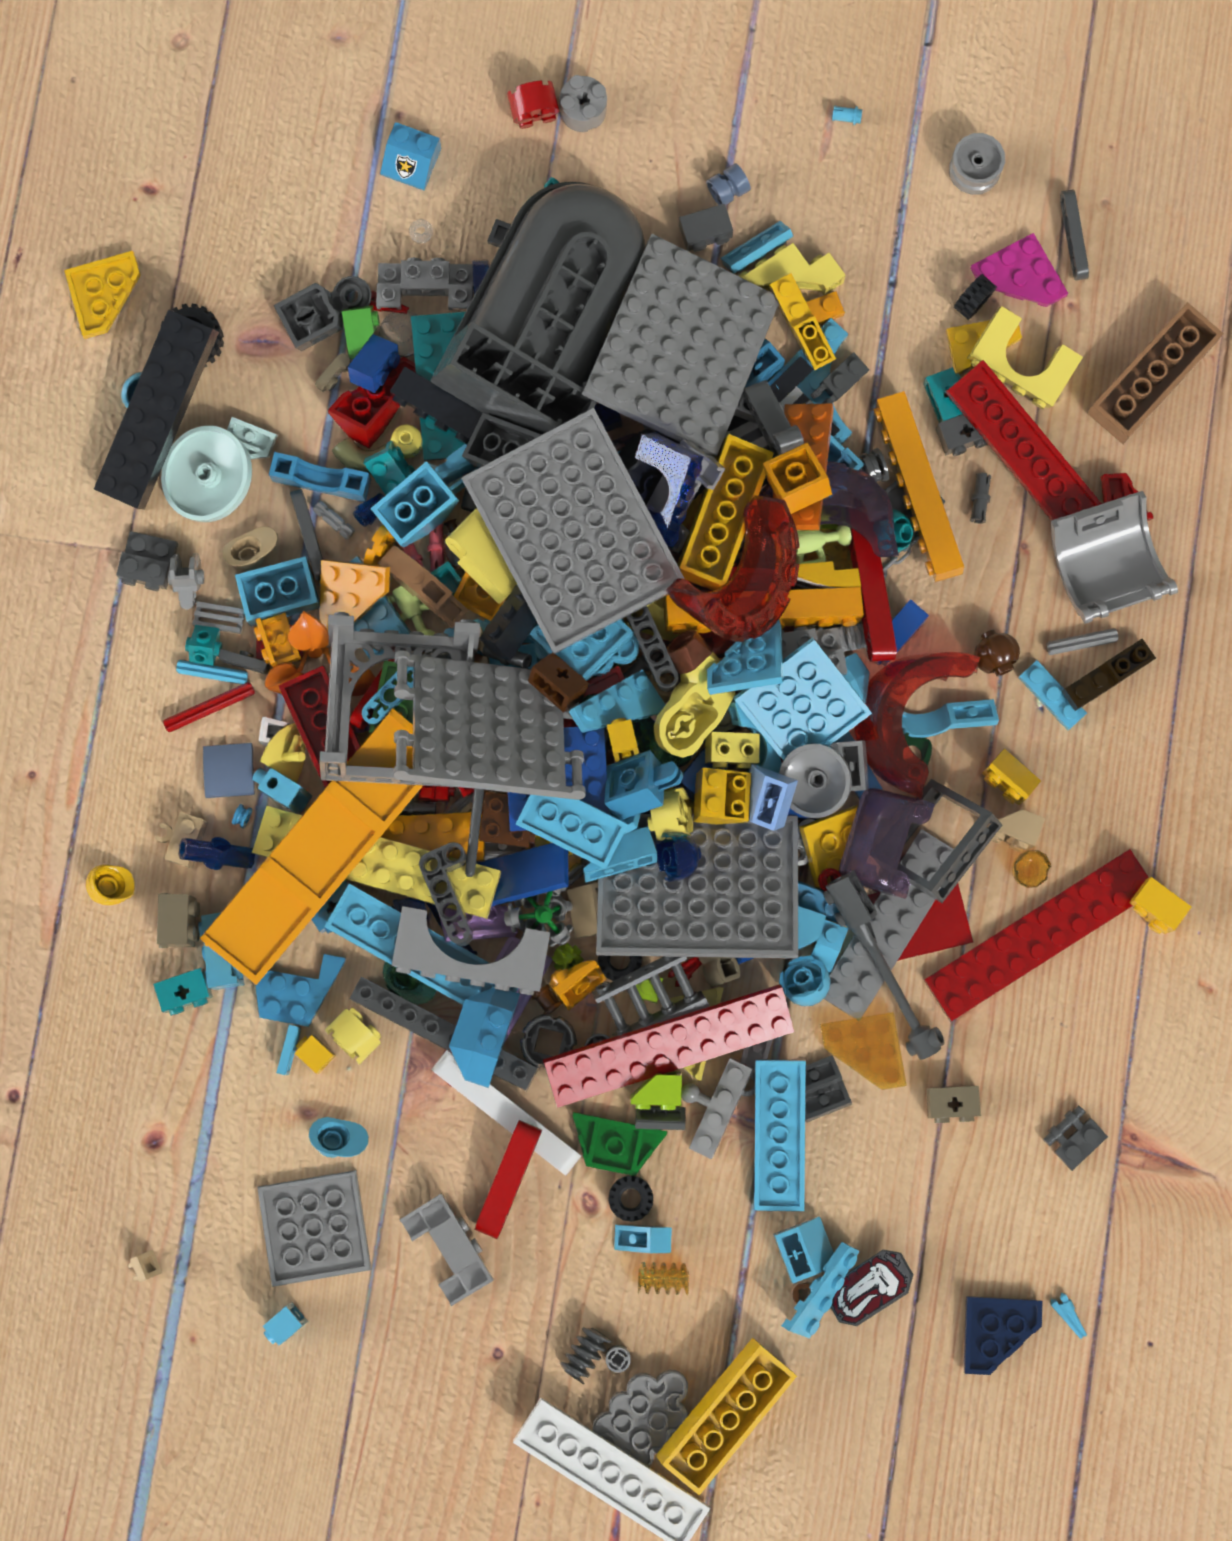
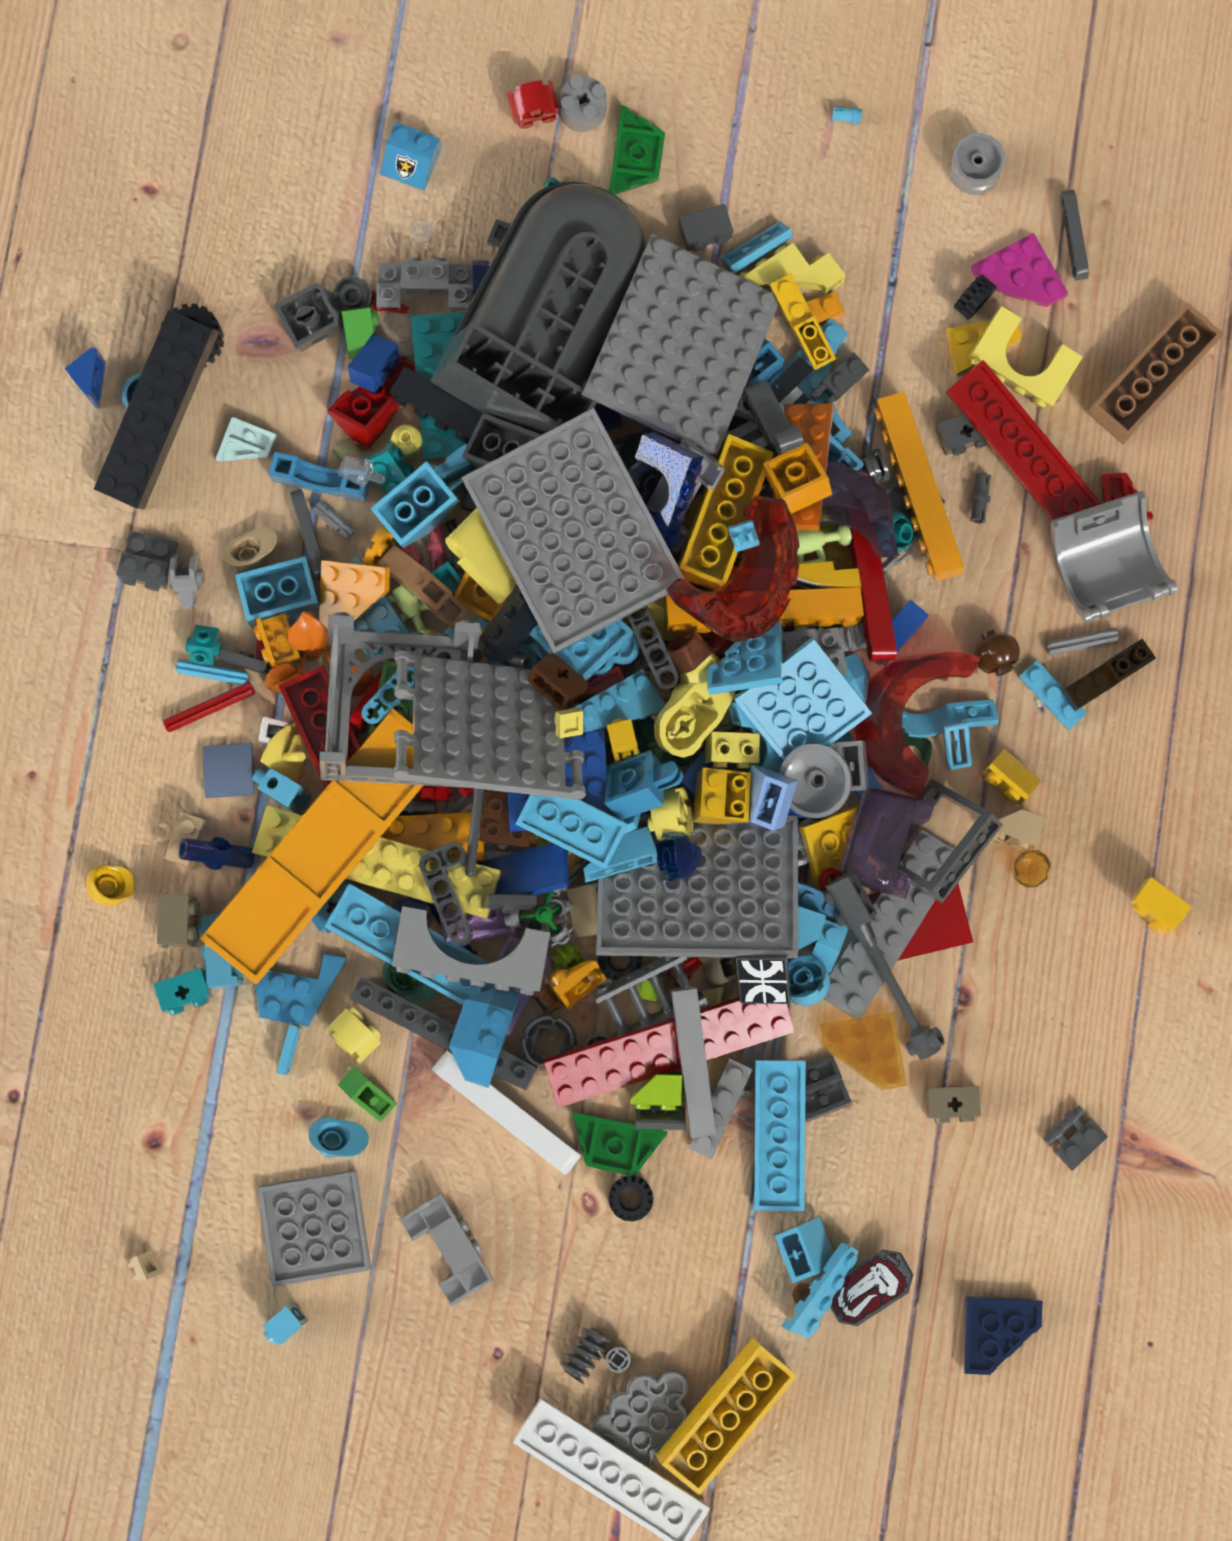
(88, 374): none -> blue slope
(101, 291): yellow plate -> none
(202, 605): light grey tile -> none
(206, 474): light aqua dish -> none
(242, 816): dark azure bush -> none
(314, 1053): yellow brick -> none
(328, 378): dark tan plate -> none
(359, 470): none -> clear piece
(364, 514): clear blue cone -> none
(367, 1094): none -> bright green slope
(508, 1179): red beam -> none
(509, 902): none -> dark grey plate
(569, 722): none -> light yellow tile
(636, 153): none -> green wing
(643, 1238): medium azure slope -> none
(663, 1278): clear yellow piece -> none
(693, 1062): none -> light grey tile
(728, 185): sand blue wheel -> none
(744, 535): none -> medium azure tile
(763, 979): none -> tile
(936, 386): teal brick -> none
(955, 727): none -> medium azure tile
(1037, 936): red plate -> none
(1067, 1312): medium azure piece -> none

